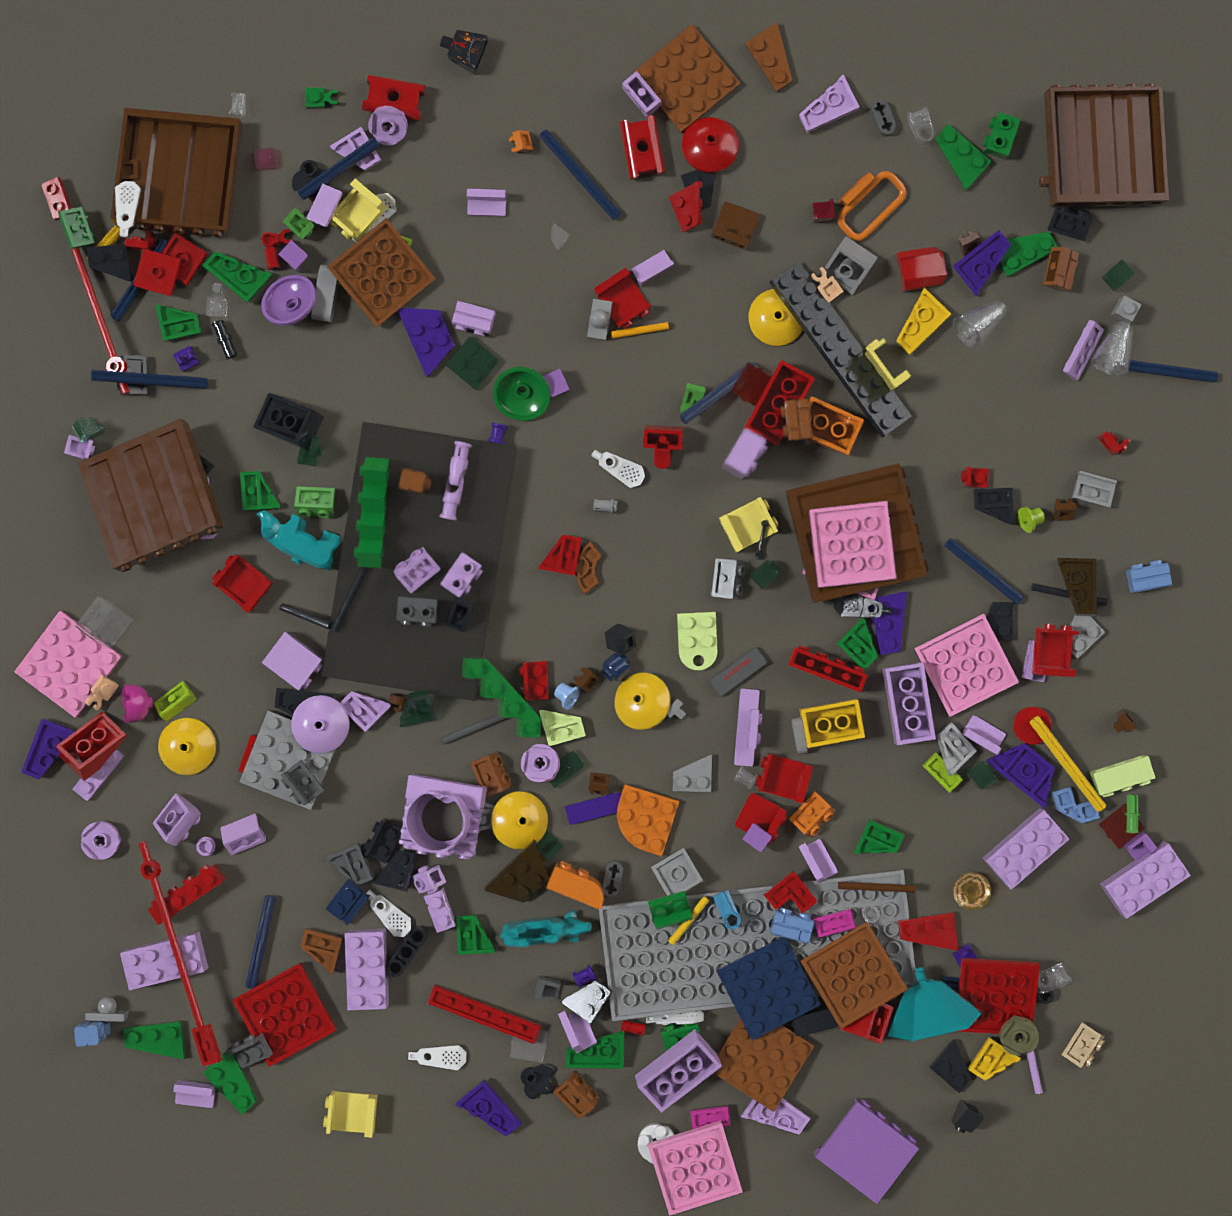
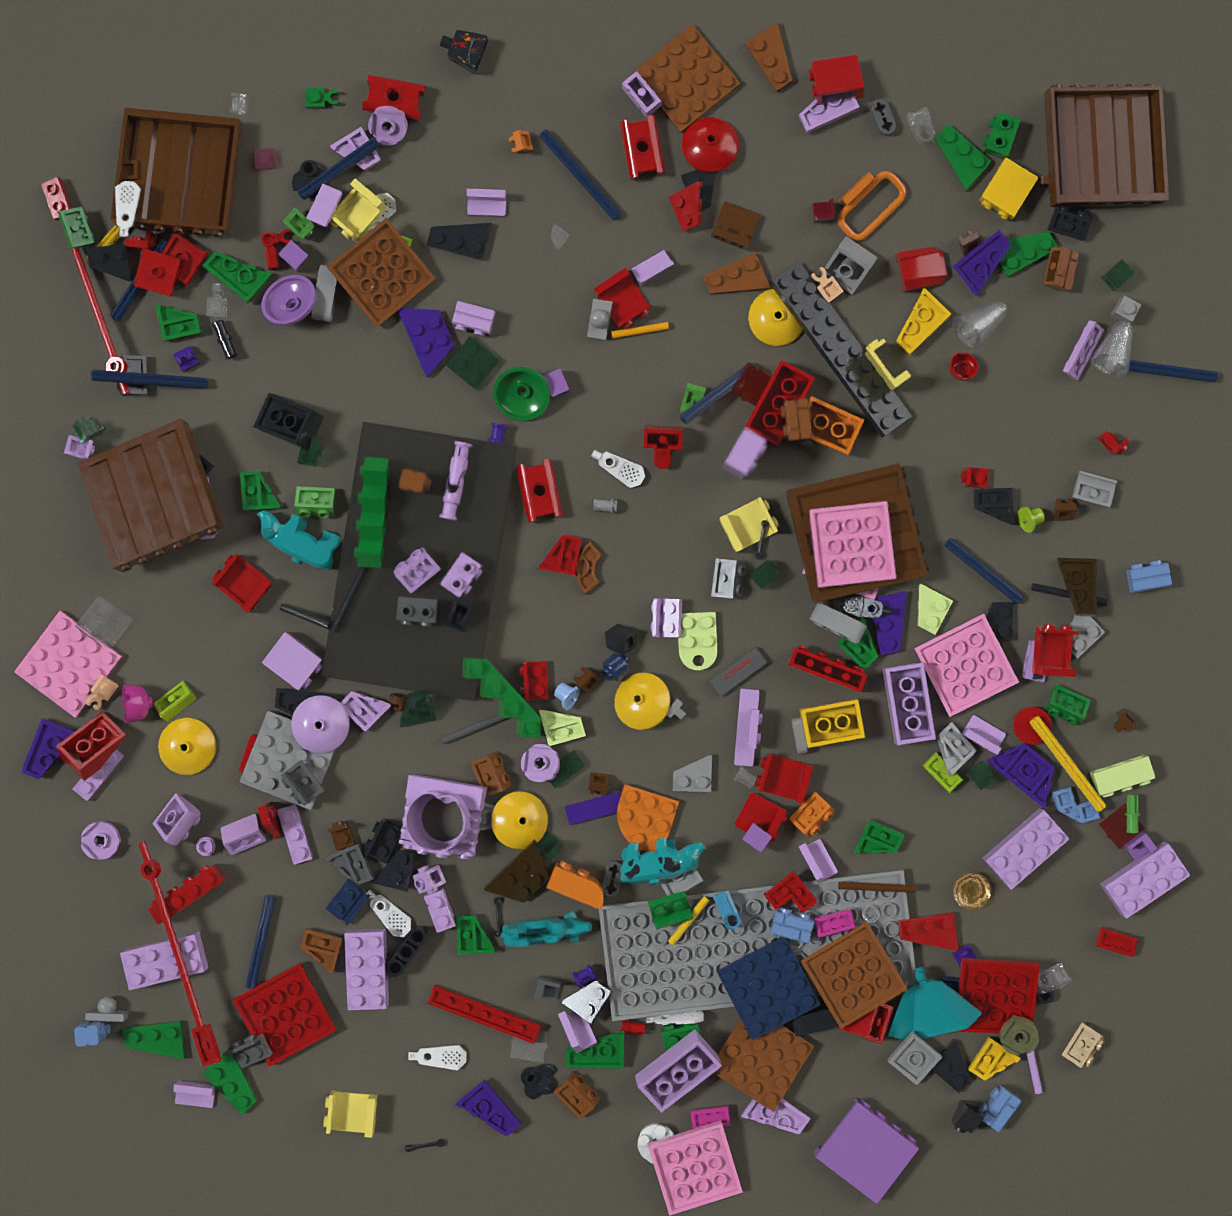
(268, 818): none -> red wing
(295, 834): none -> lavender plate
(341, 835): none -> reddish brown bracket
(440, 1143): none -> black hinge
(464, 239): none -> black wing
(497, 901): none -> black hinge
(535, 476): none -> red piece
(659, 864): none -> teal animal
(666, 617): none -> lavender bracket
(737, 276): none -> dark orange wing
(836, 77): none -> red panel
(837, 623): none -> light grey beam
(914, 1058): none -> light grey plate
(931, 609): none -> yellowish green wing
(963, 366): none -> red hair
(999, 1107): none -> medium blue brick
(1008, 189): none -> yellow panel
(1067, 705): none -> green bracket
(1116, 942): none -> red plate

